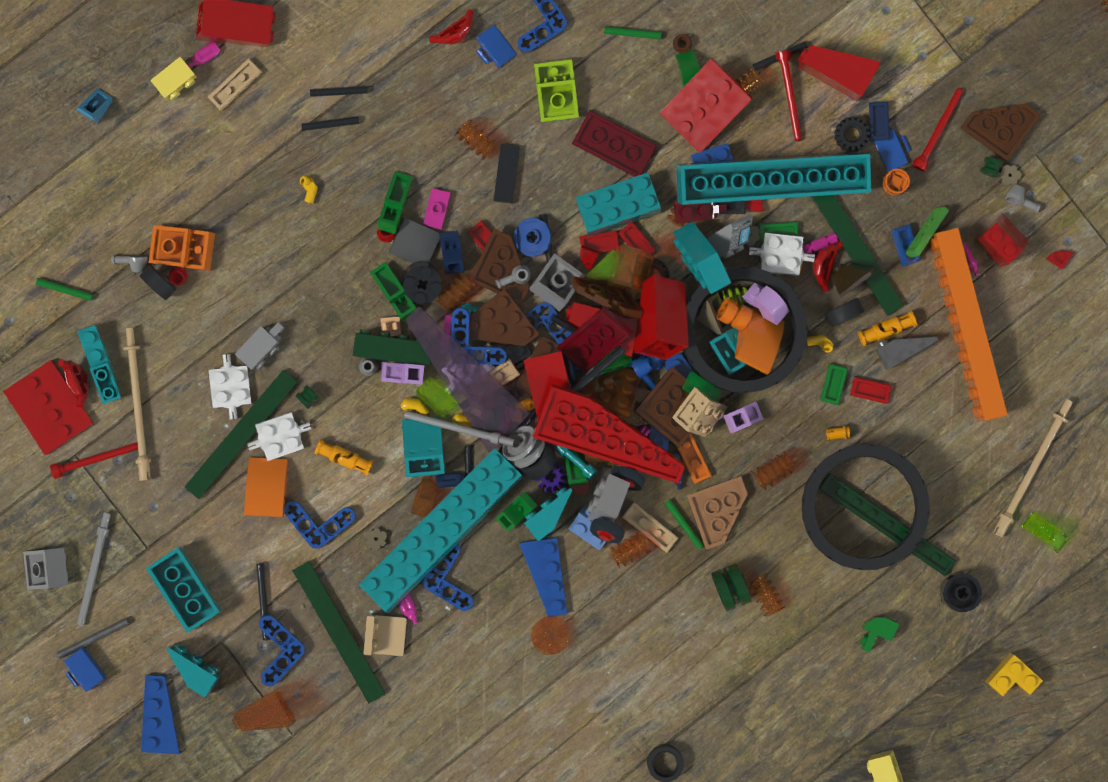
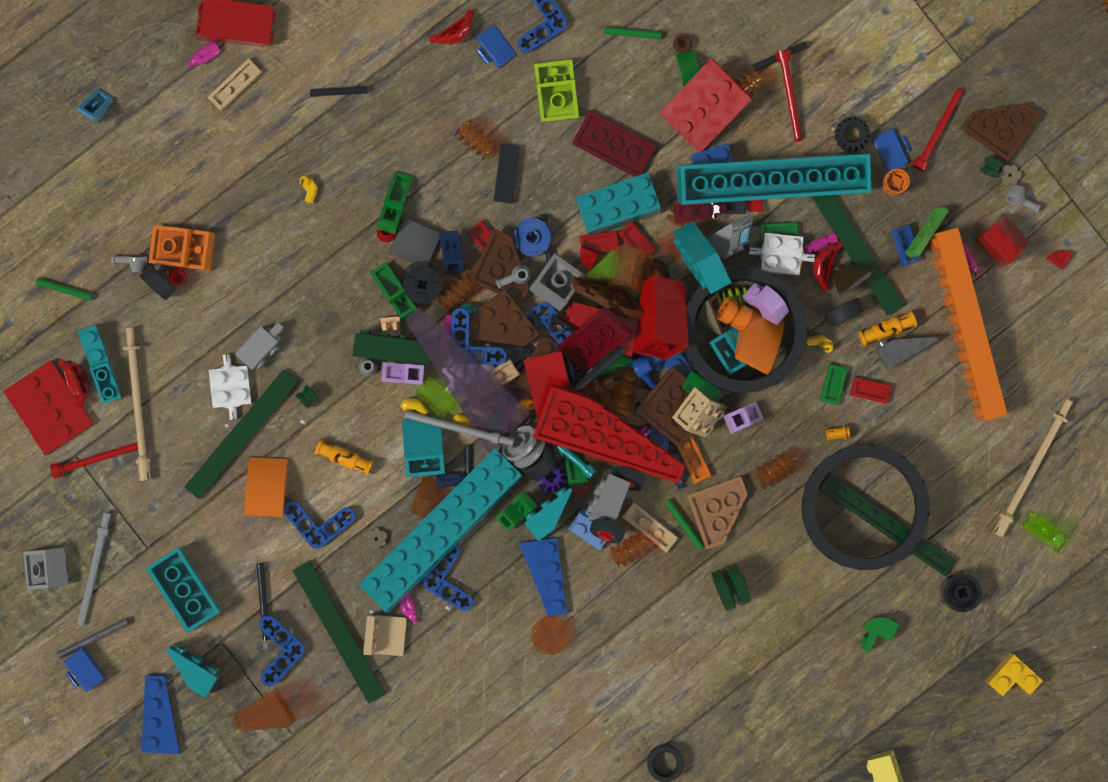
(174, 79): light yellow brick -> none
(279, 436): white plate -> none
(330, 123): black bar -> none
(436, 209): dark pink plate -> none
(766, 595): clear orange piece -> none
(839, 70): red slope -> none
(879, 121): dark blue tile -> none

